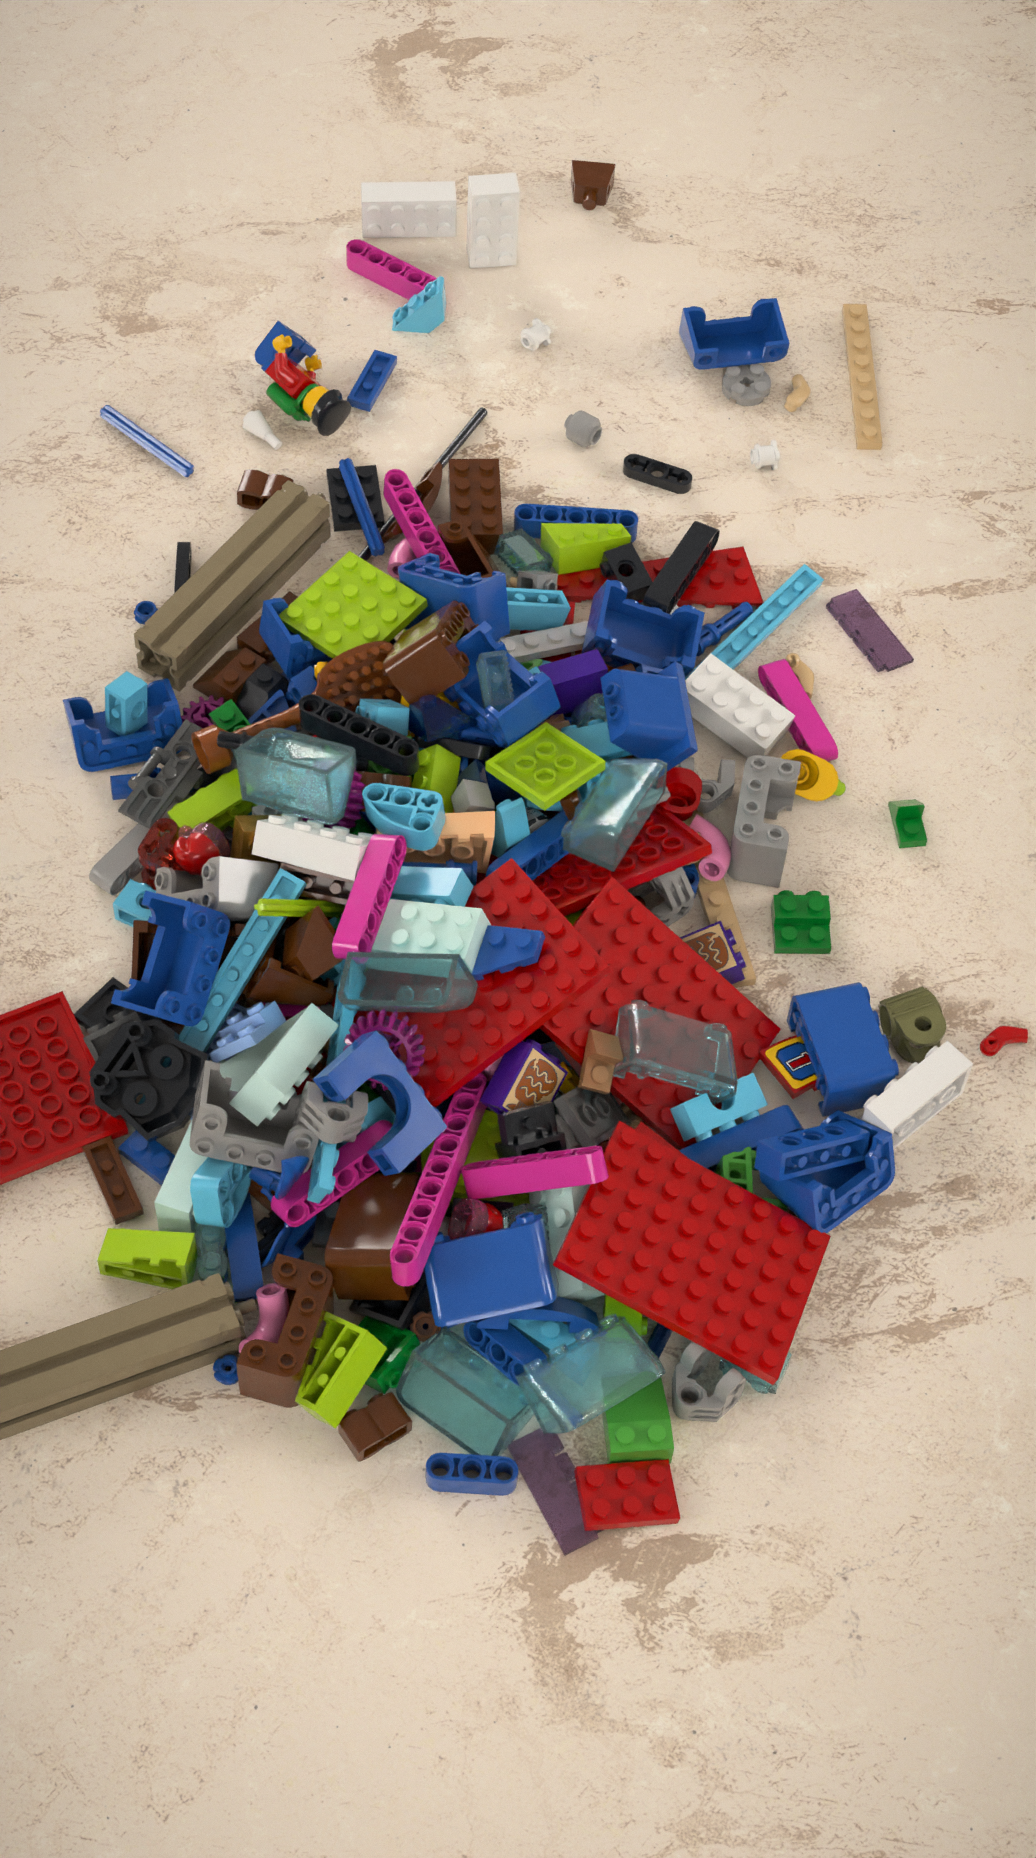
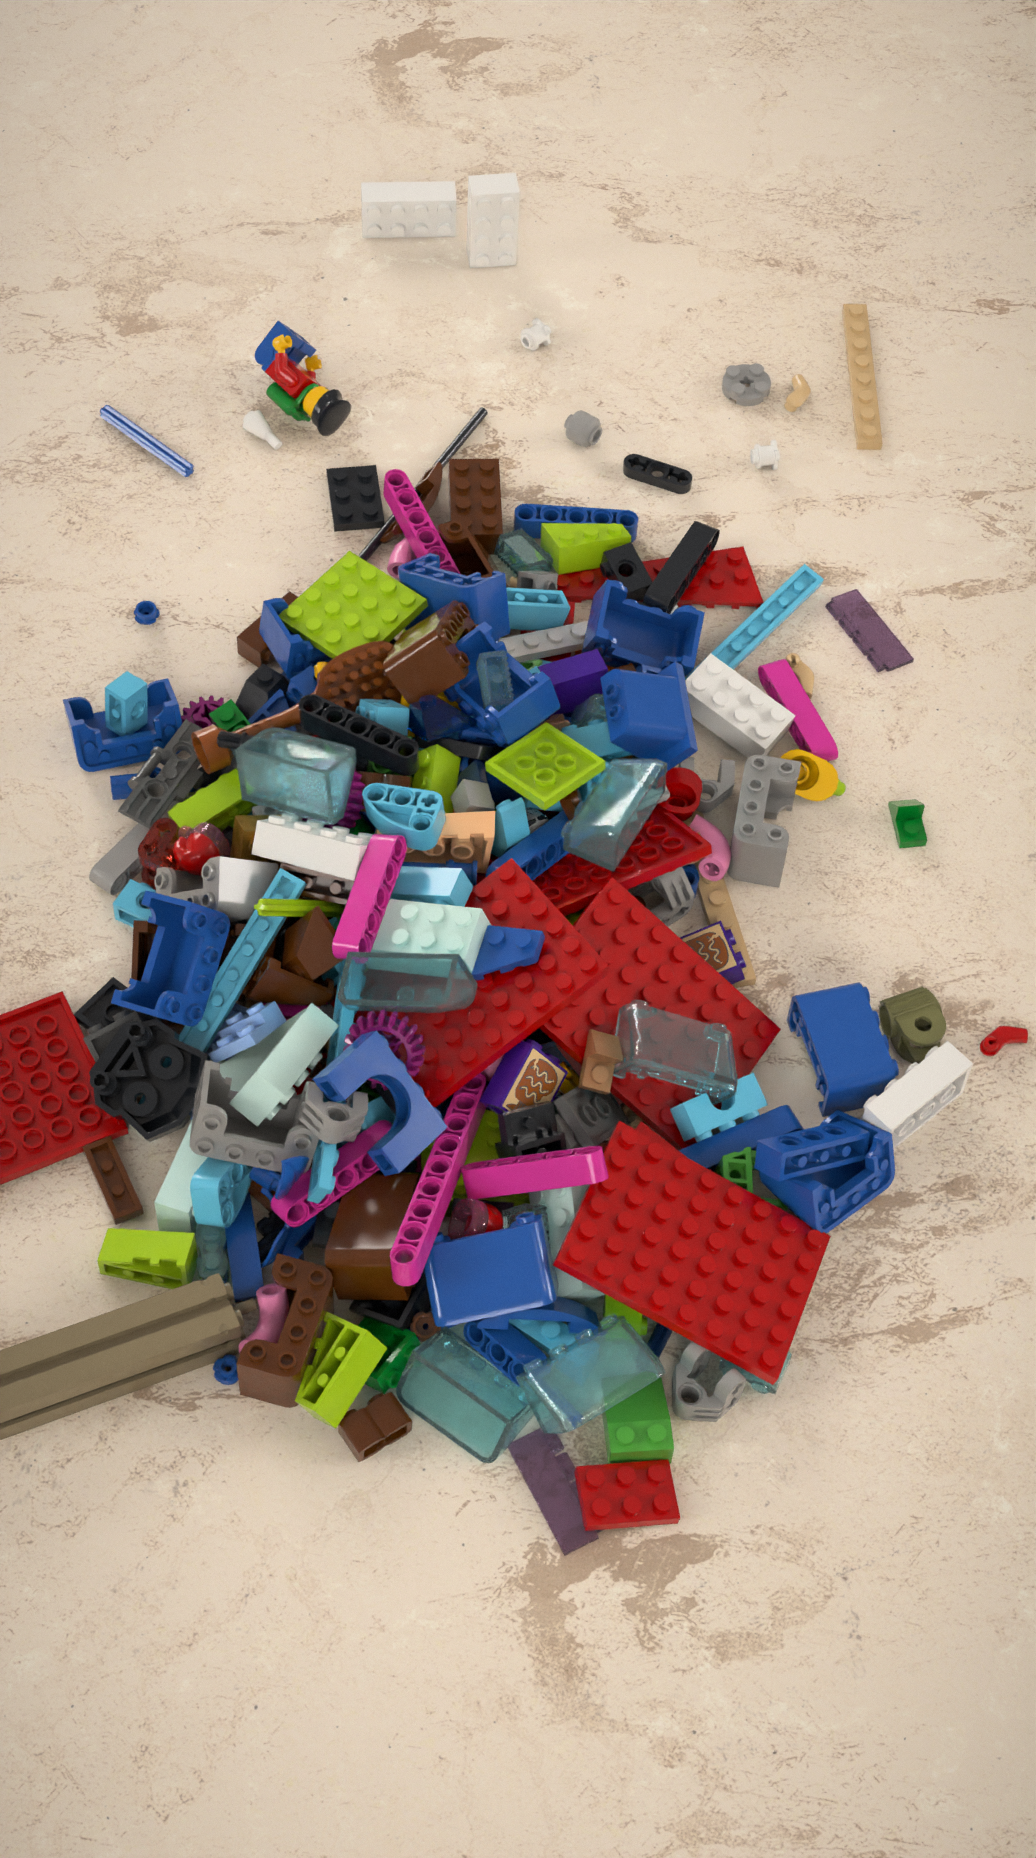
(147, 1156): blue plate -> none
(183, 564): black beam -> none
(229, 674): reddish brown slope -> none
(233, 585): dark tan brick -> none
(258, 487): reddish brown brick -> none
(361, 507): blue axle -> none
(372, 380): blue plate -> none
(385, 269): dark pink beam -> none
(423, 310): medium azure slope -> none
(485, 1465): blue beam -> none
(591, 183): reddish brown torso -> none
(712, 633): blue pin -> none
(736, 339): blue windscreen -> none
(790, 1065): slope -> none
(801, 923): green plate -> none

